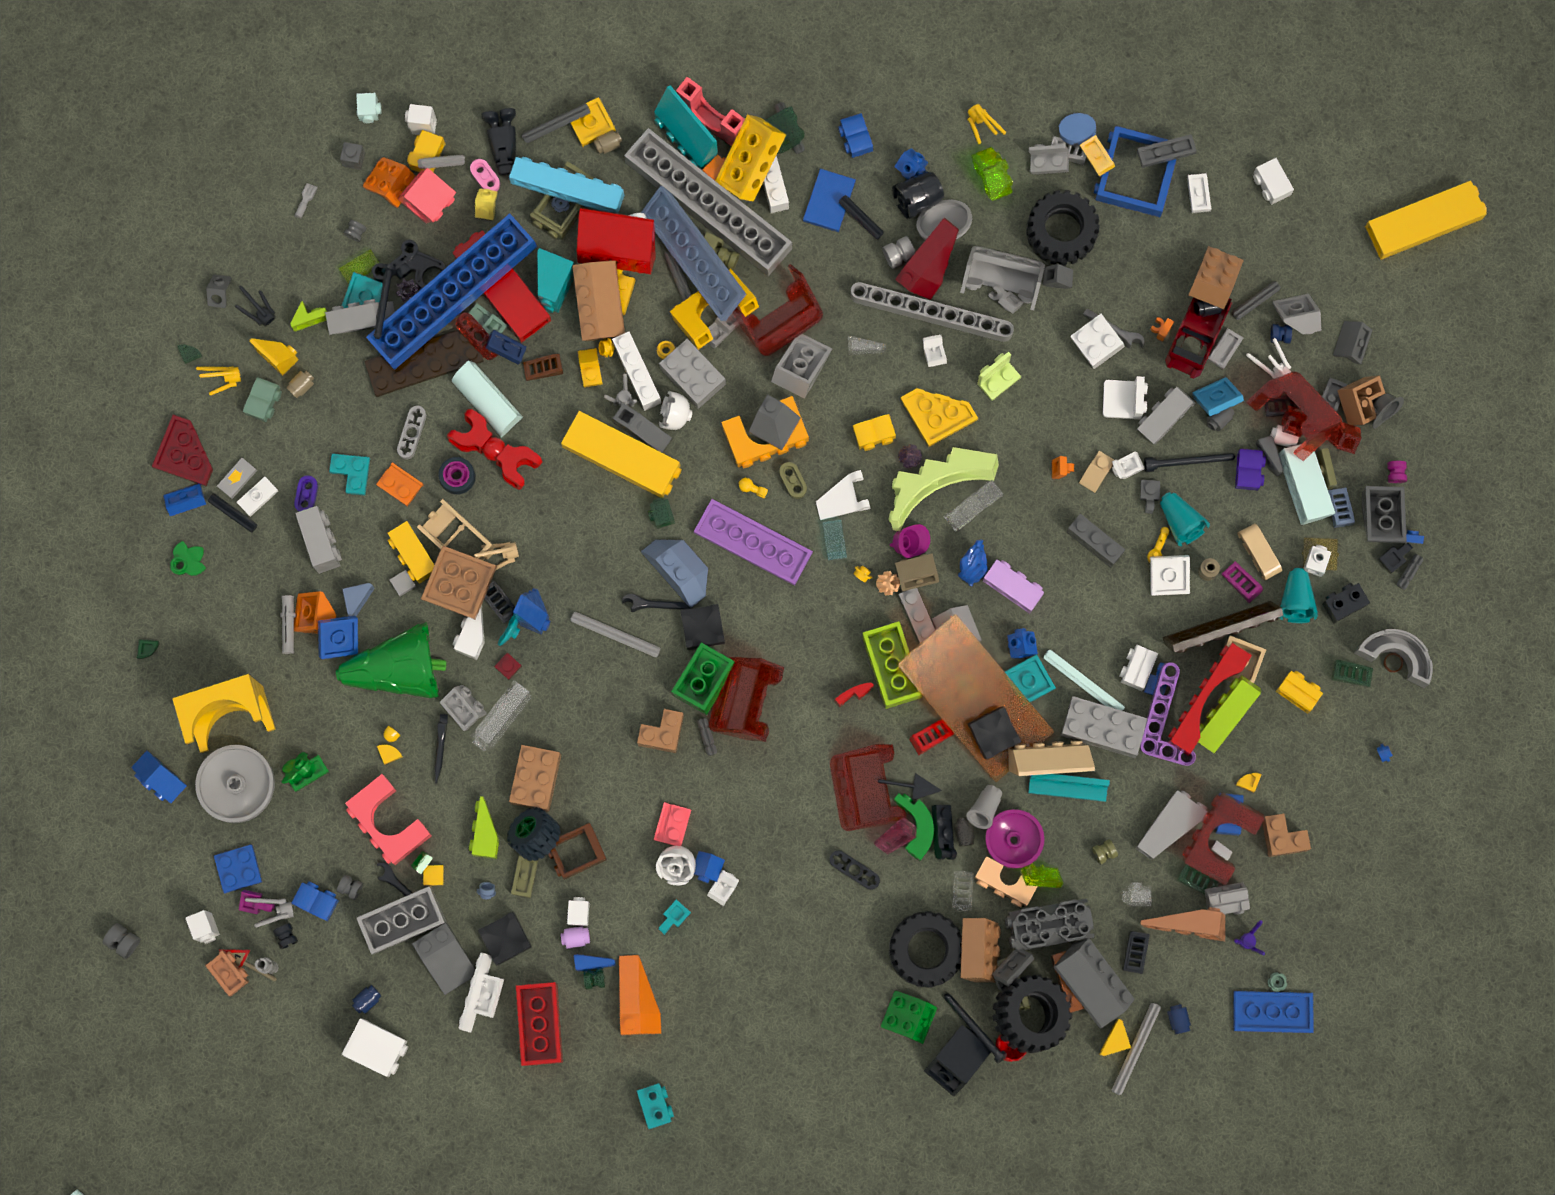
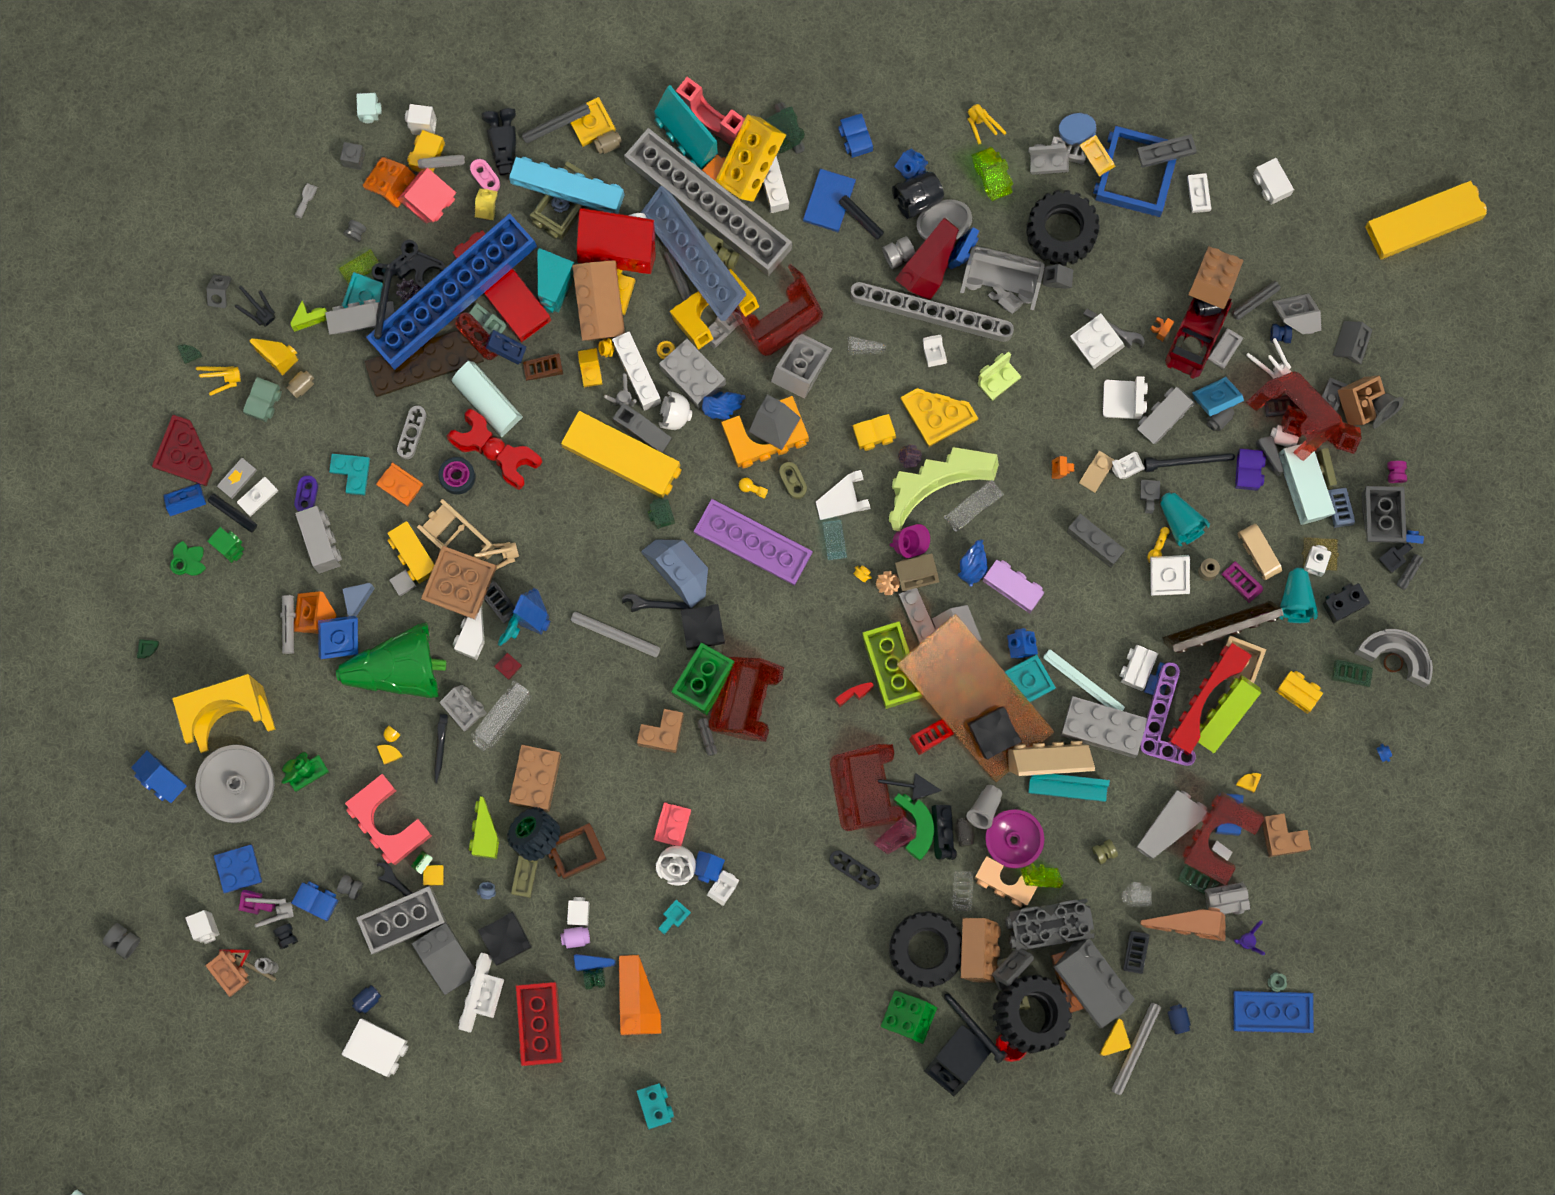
(227, 544): none -> green brick
(722, 404): none -> blue hair
(960, 252): none -> blue plate

